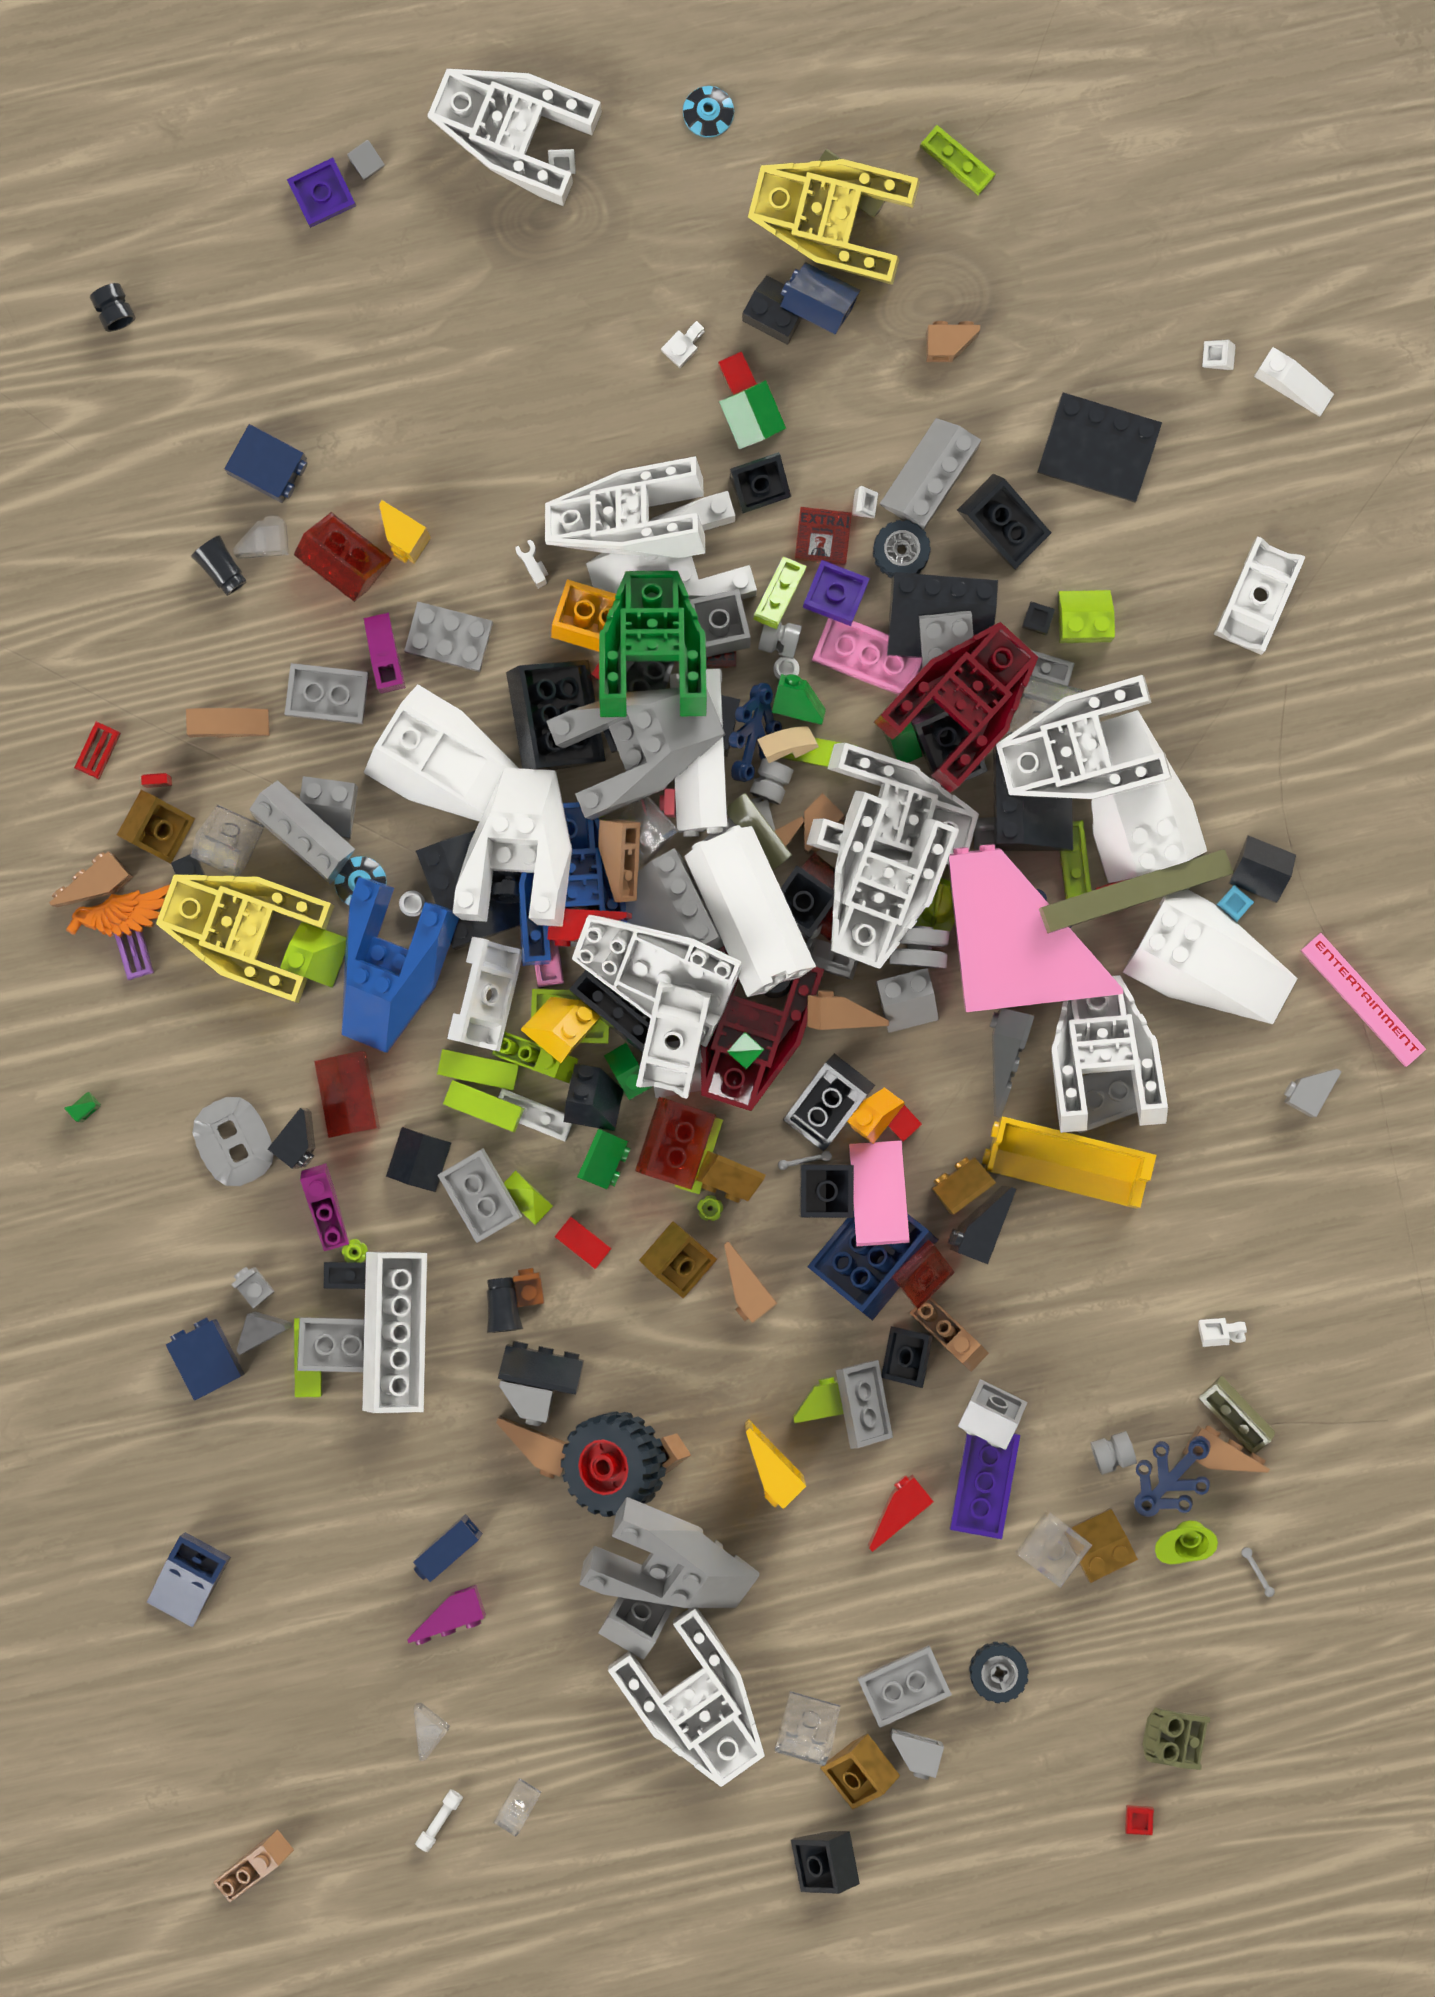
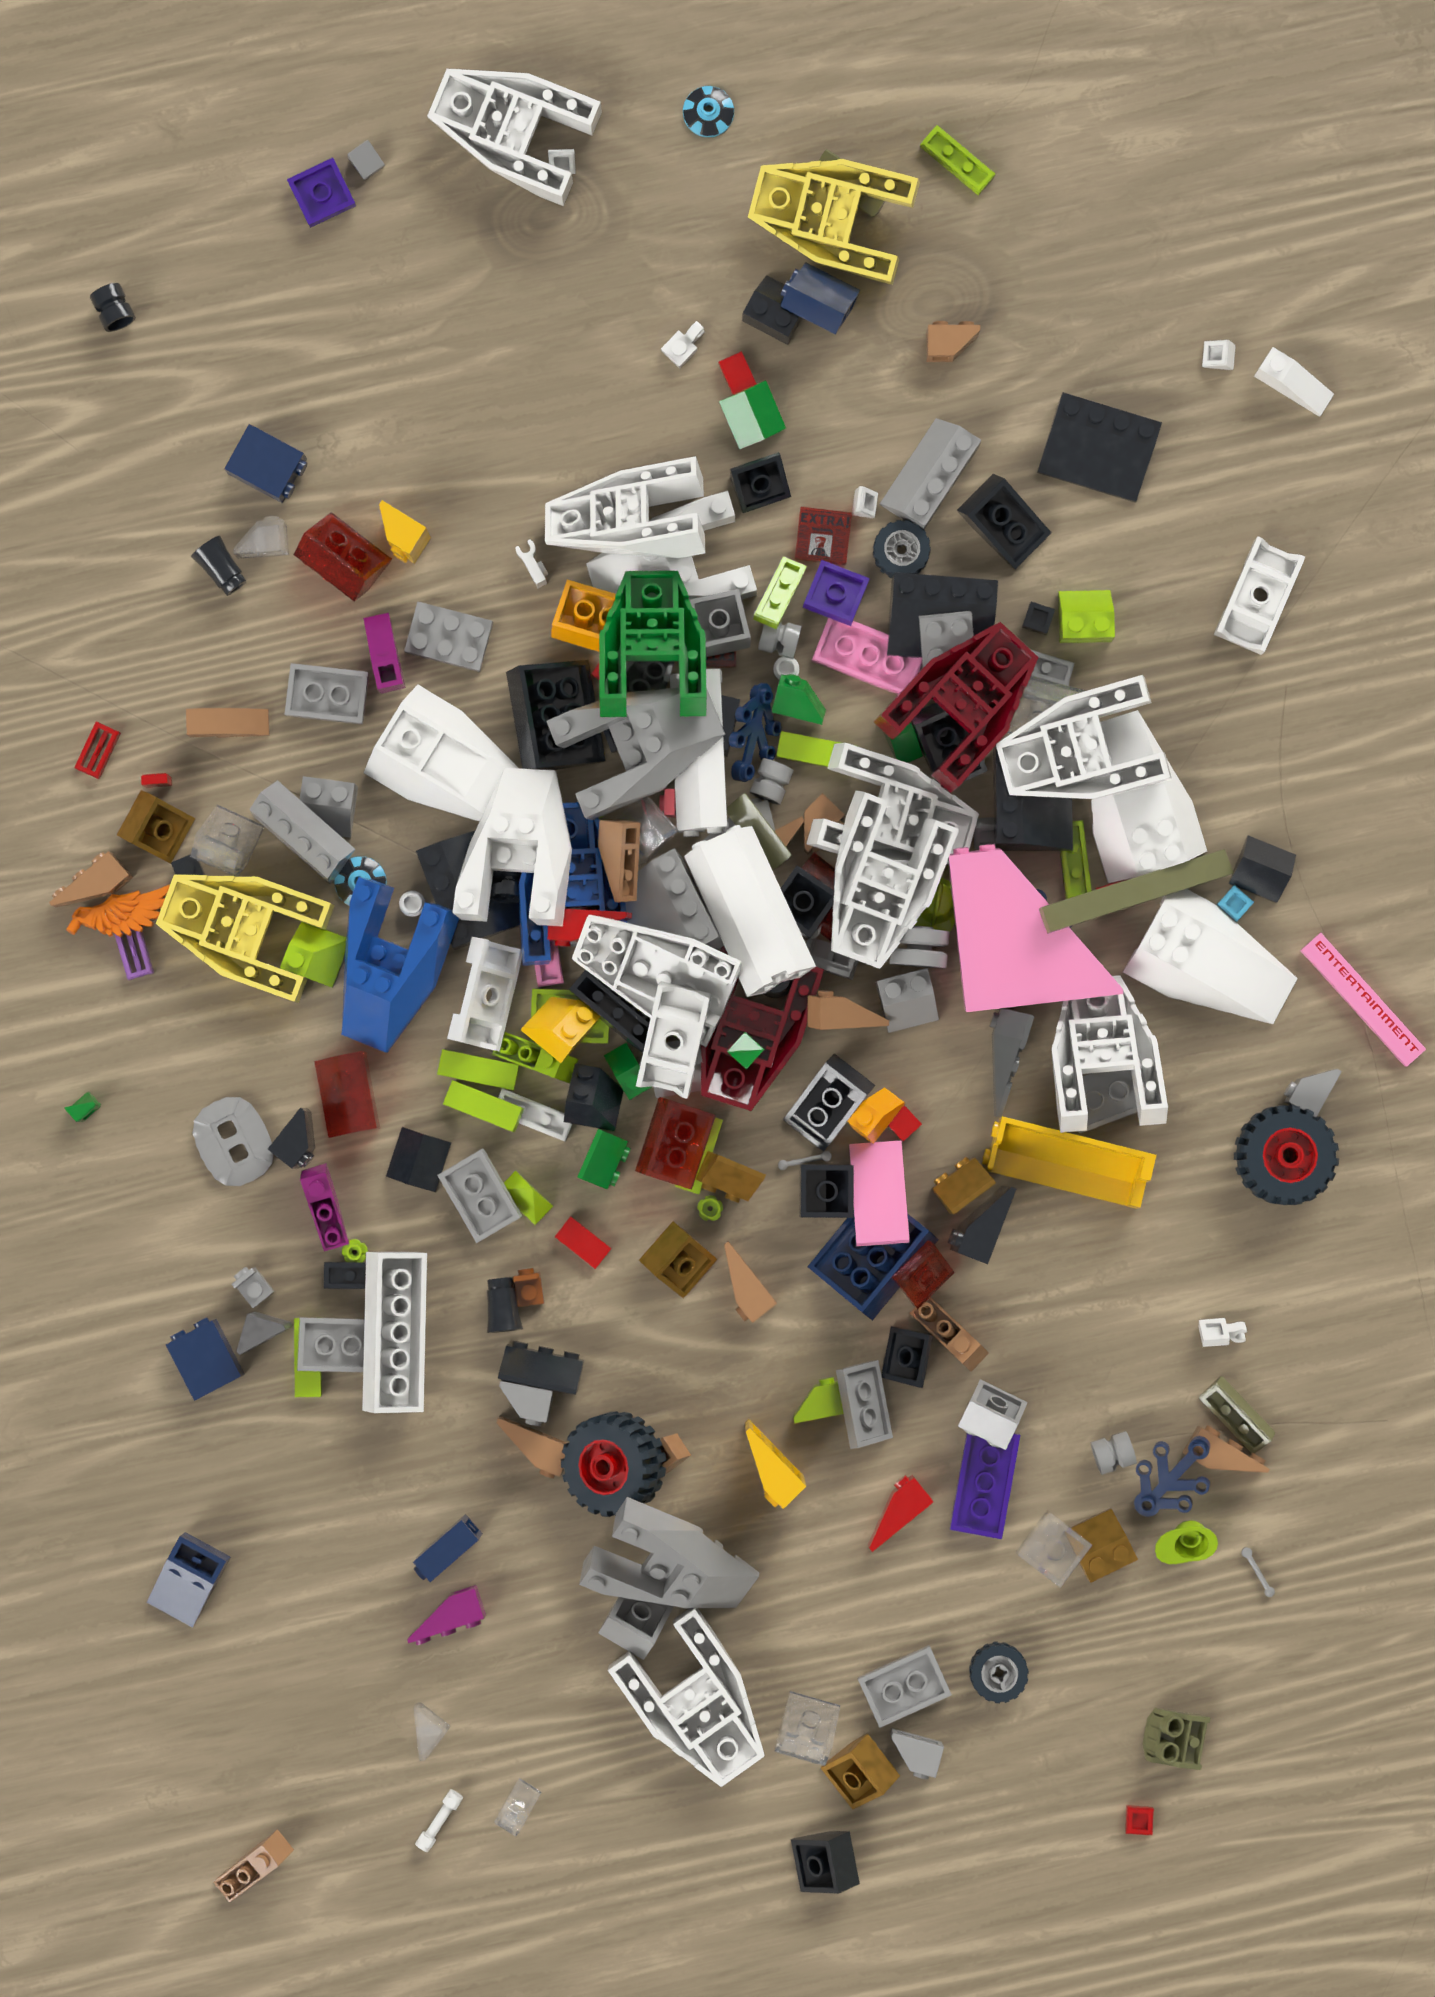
(792, 740): tan slope -> none
(1310, 1160): none -> black wheel

